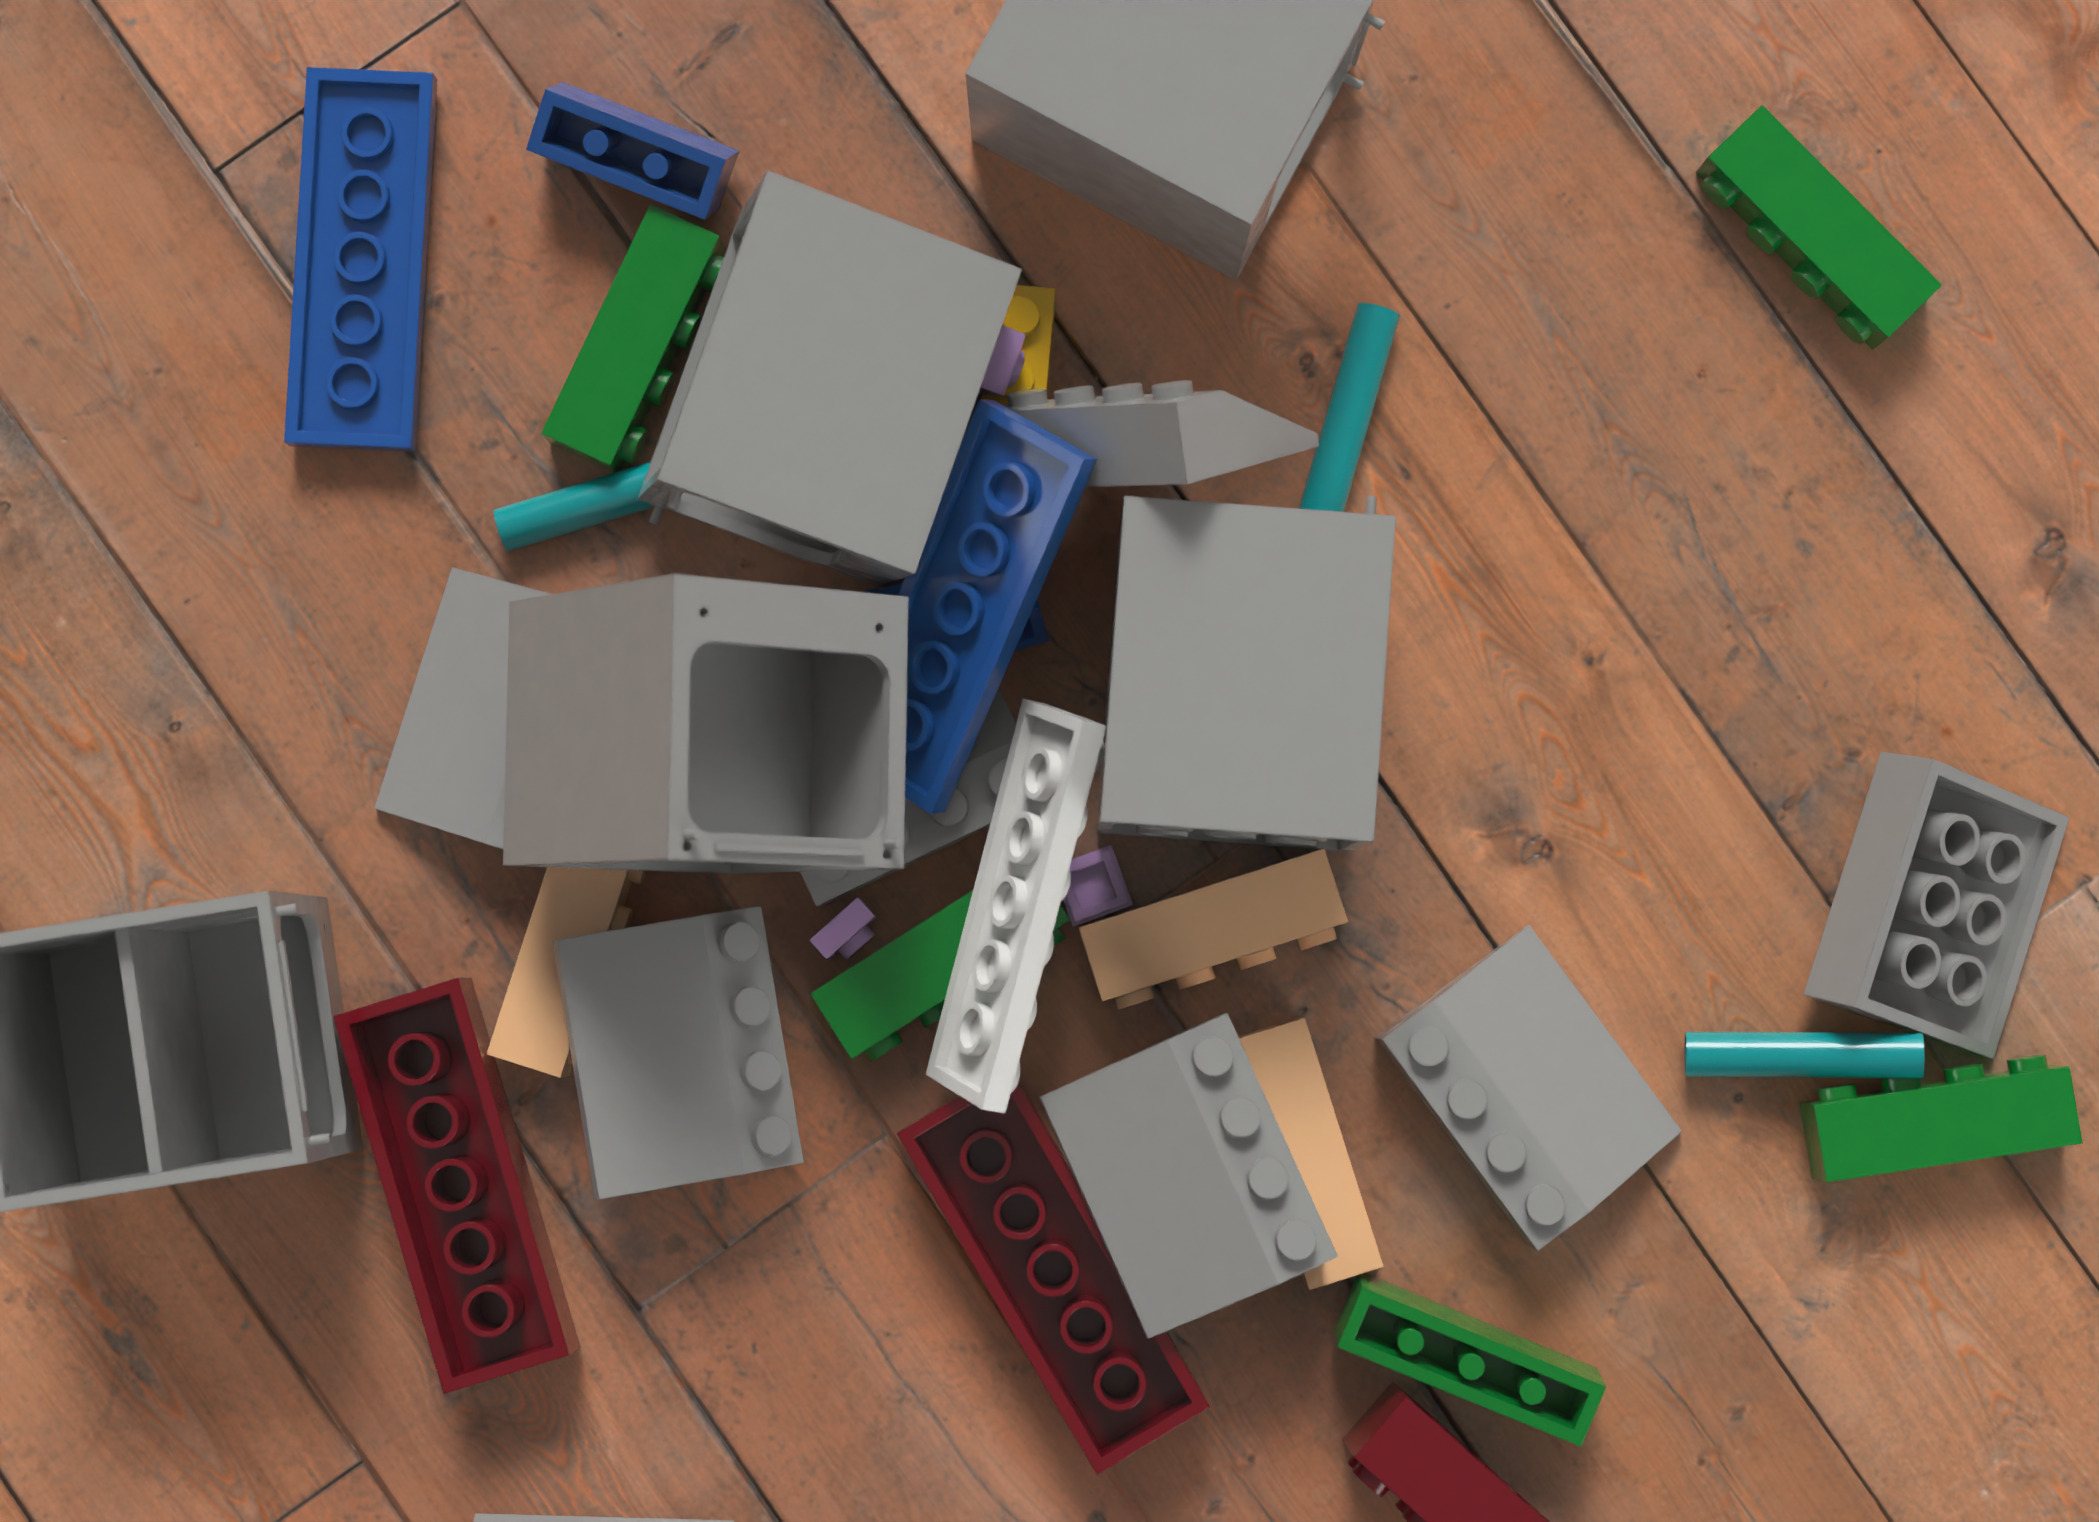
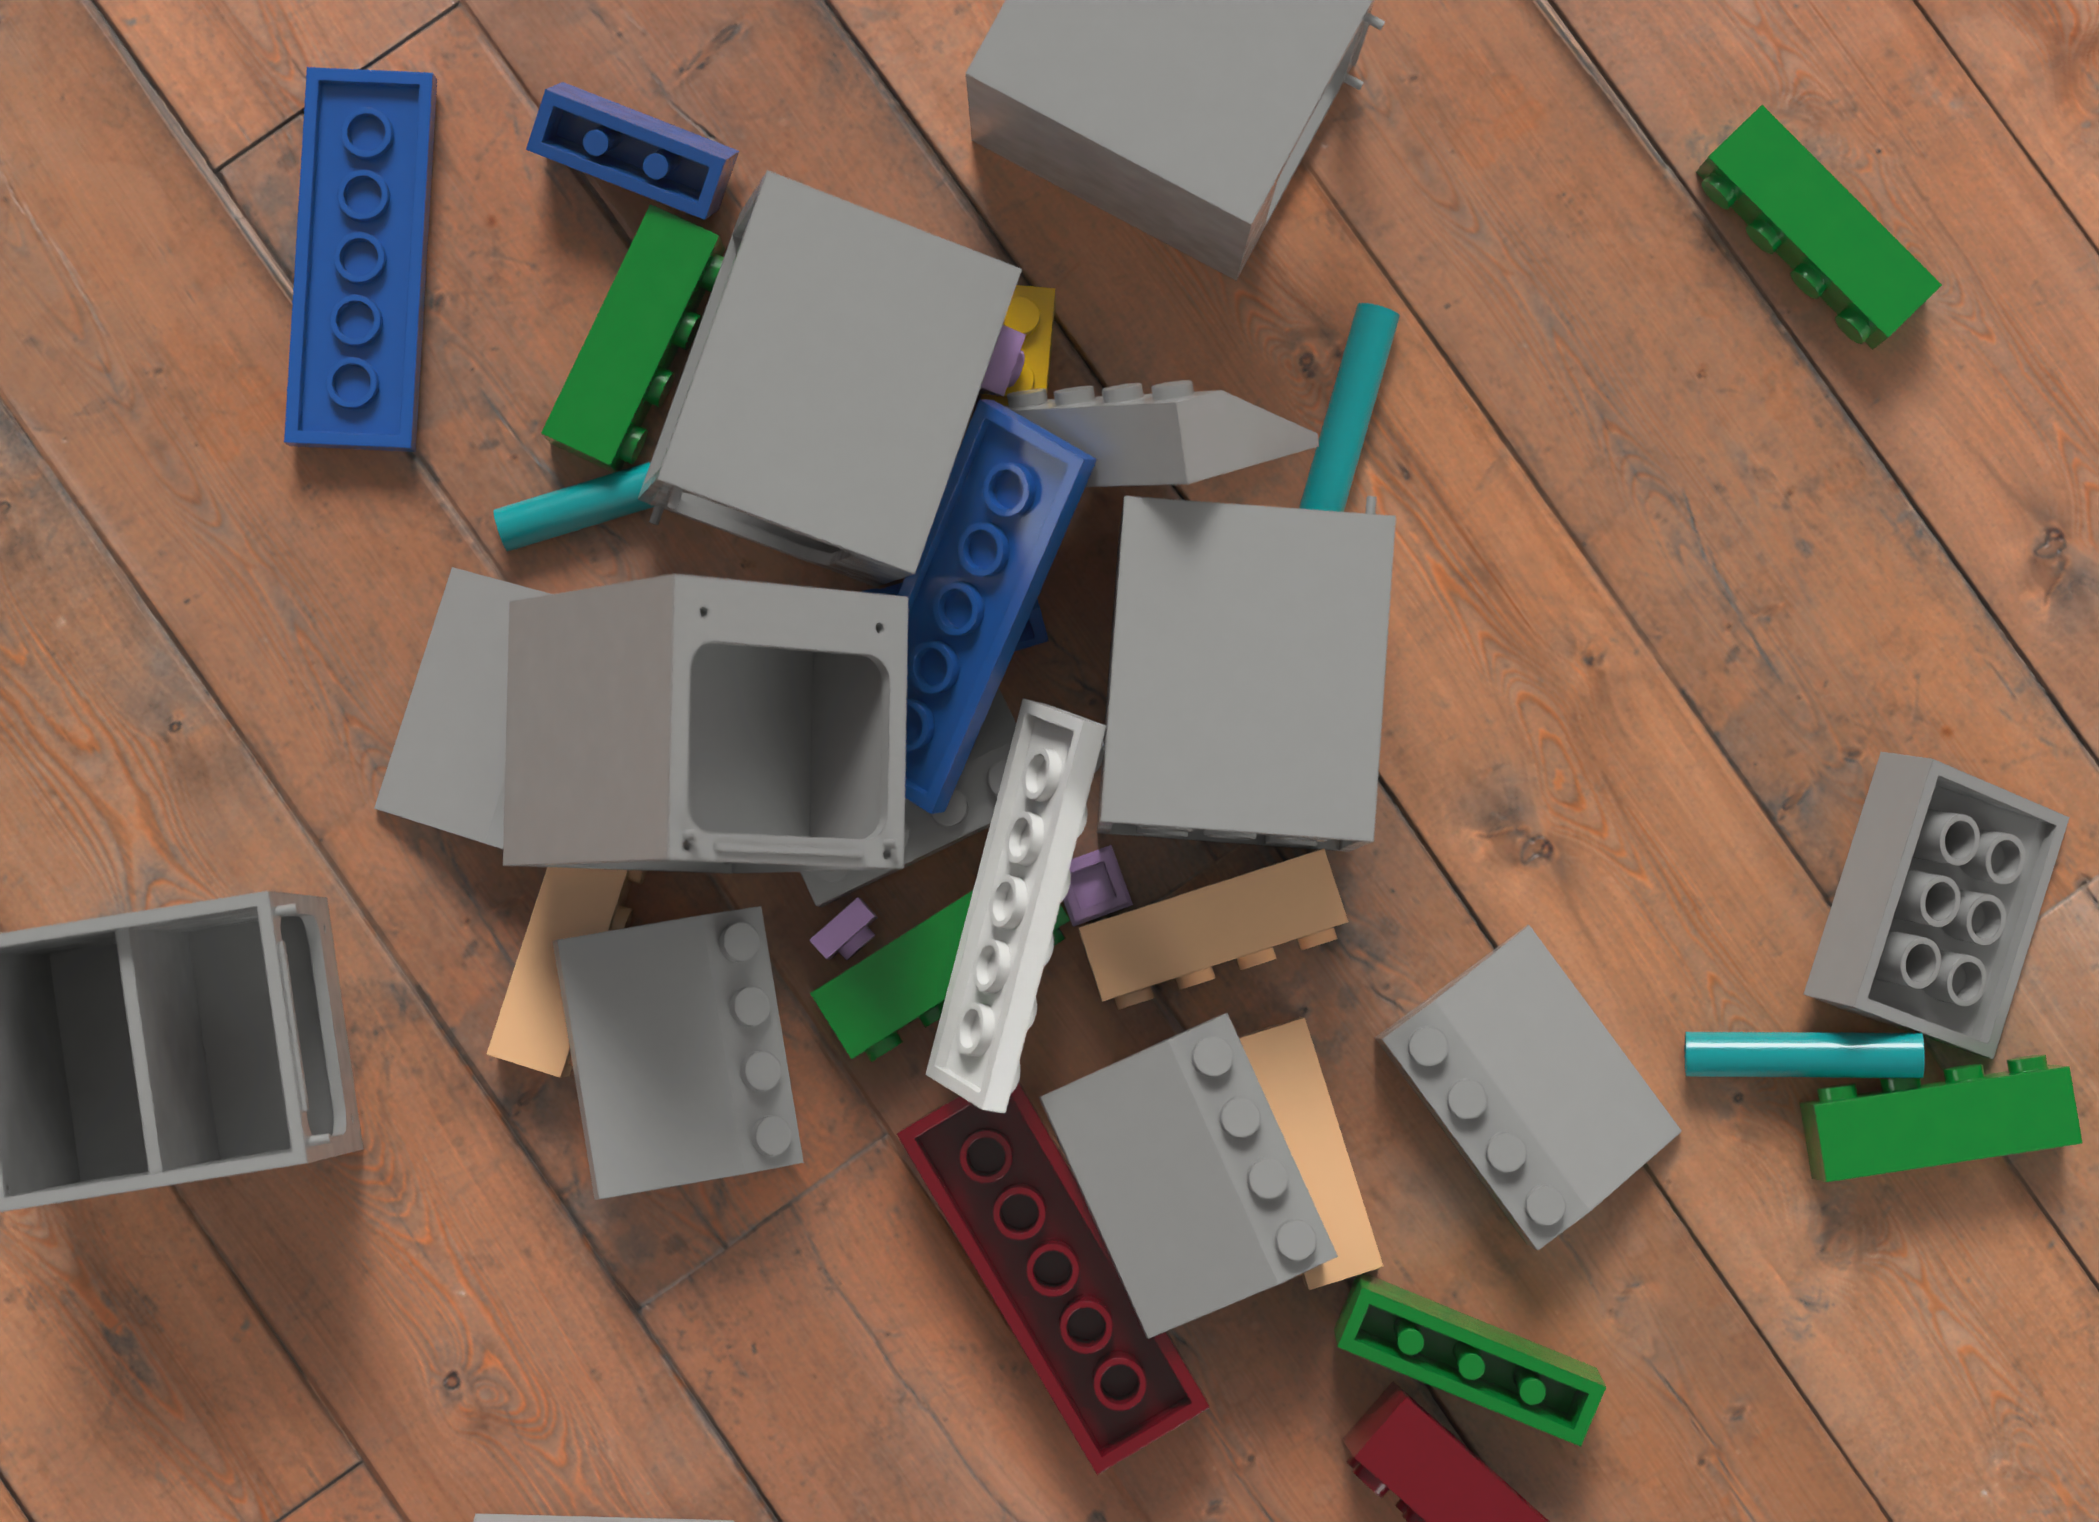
(457, 1184): dark red brick -> none

